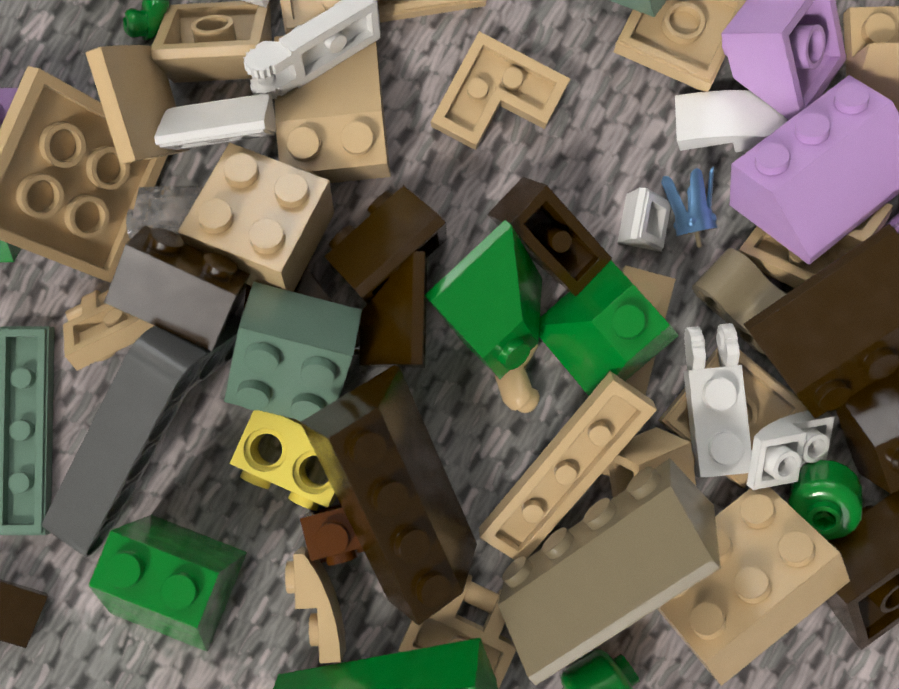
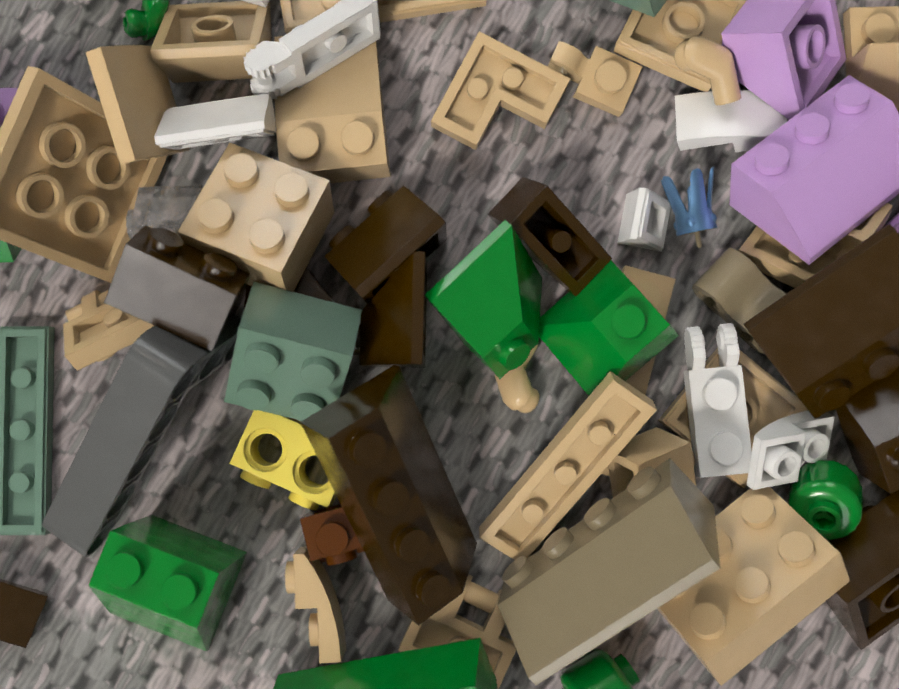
(602, 79): none -> tan plate
(713, 62): none -> tan arm

